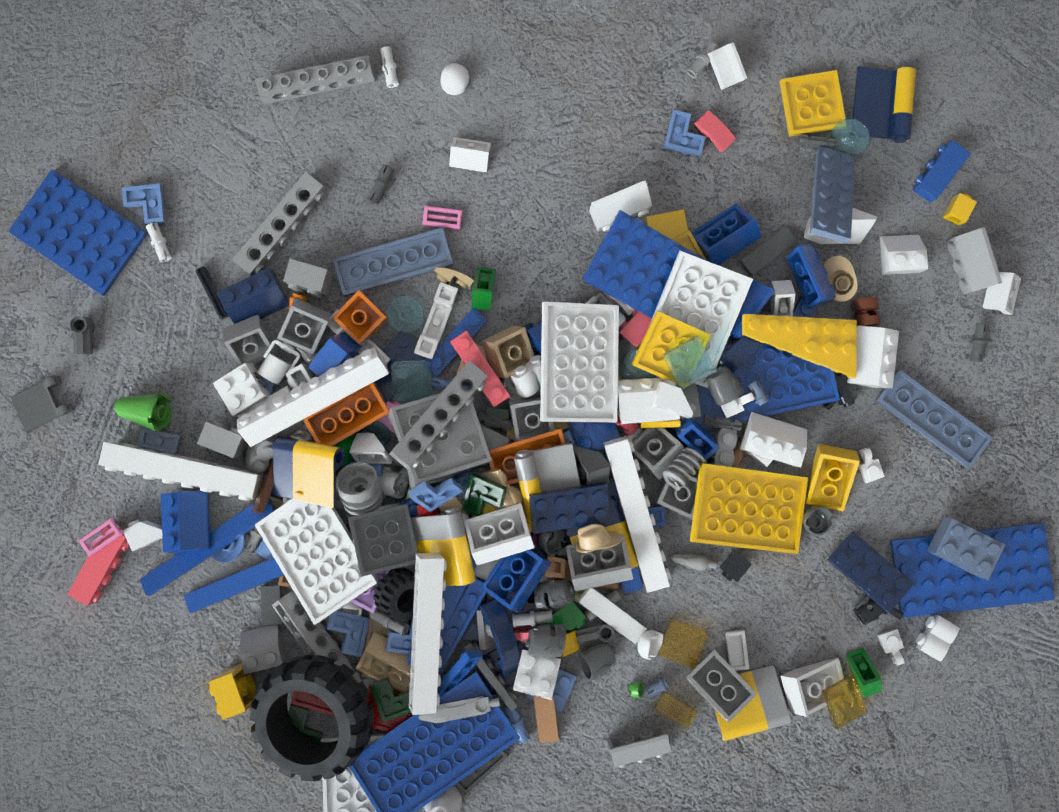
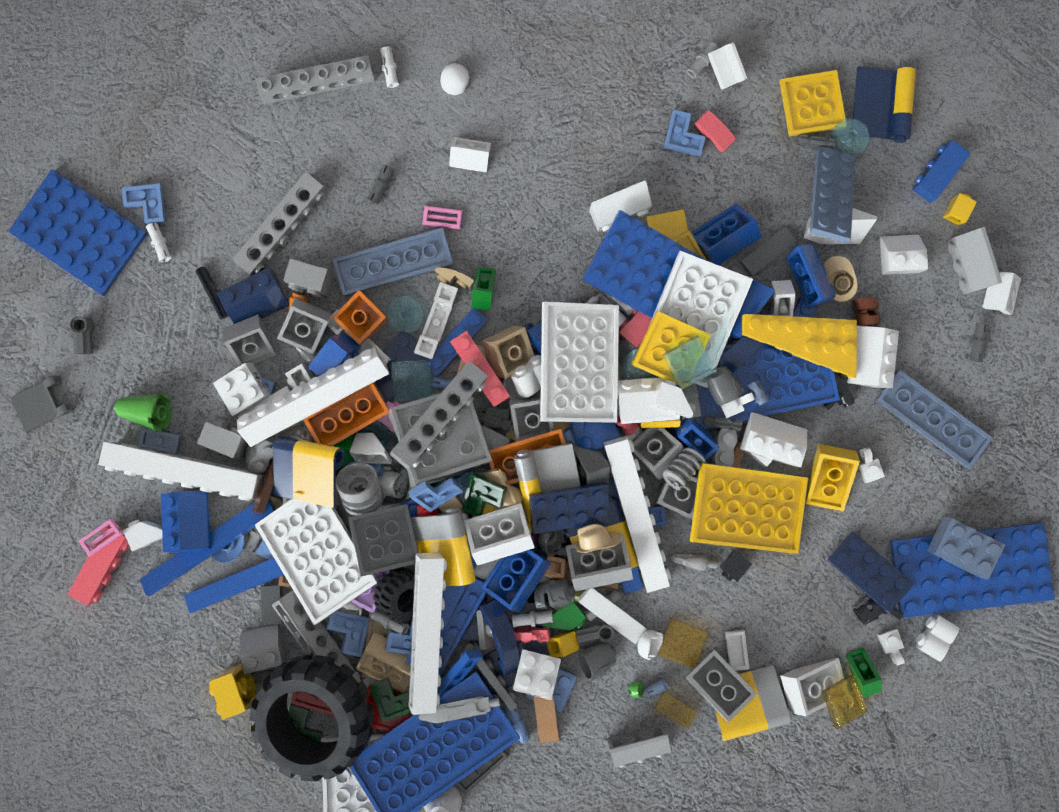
(274, 367): white piece -> none
(546, 640): dark grey helmet -> none
(817, 520): dark grey hair -> none

